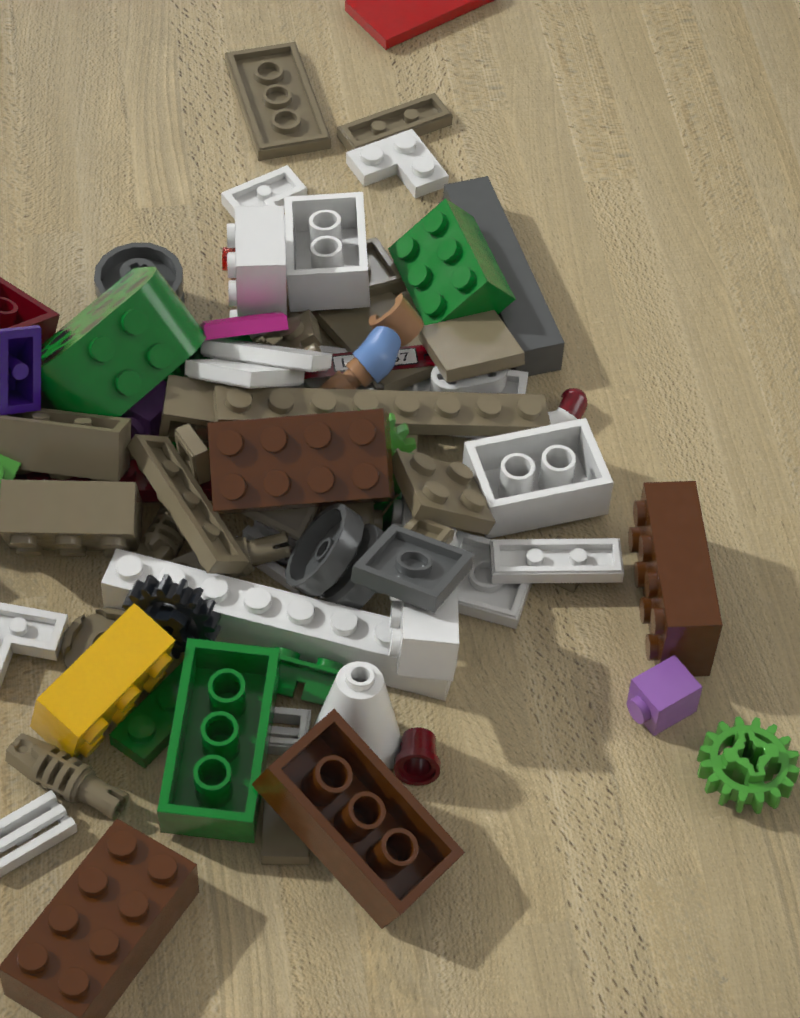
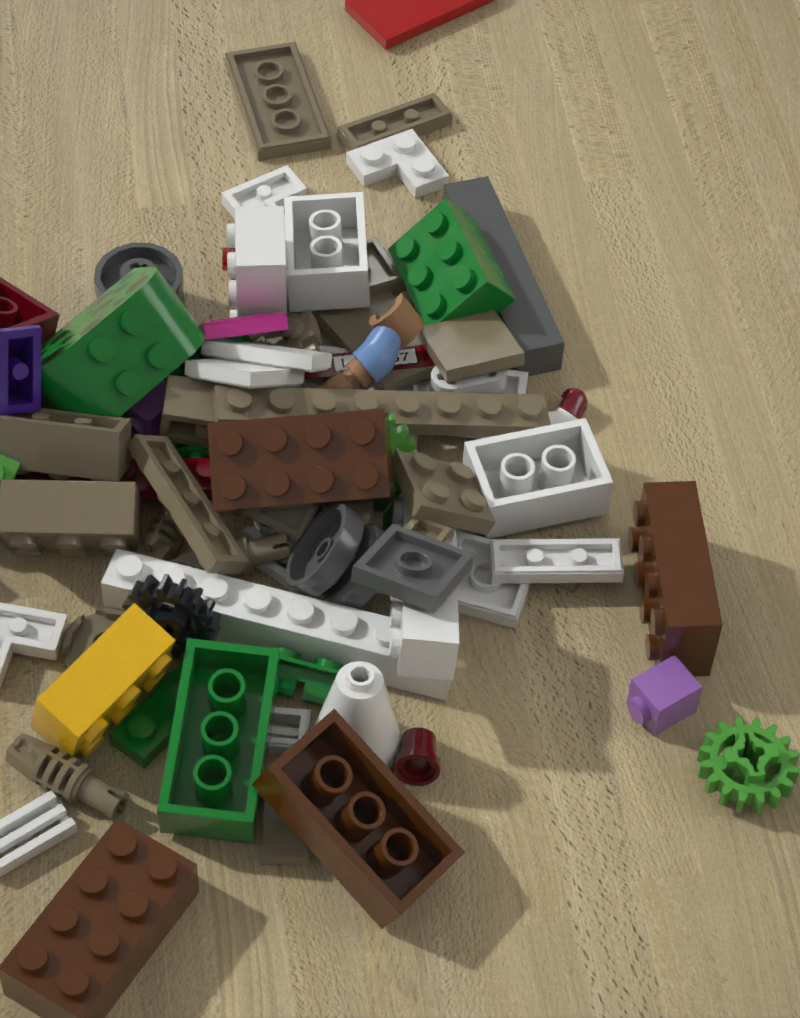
(193, 453): dark tan tile -> none

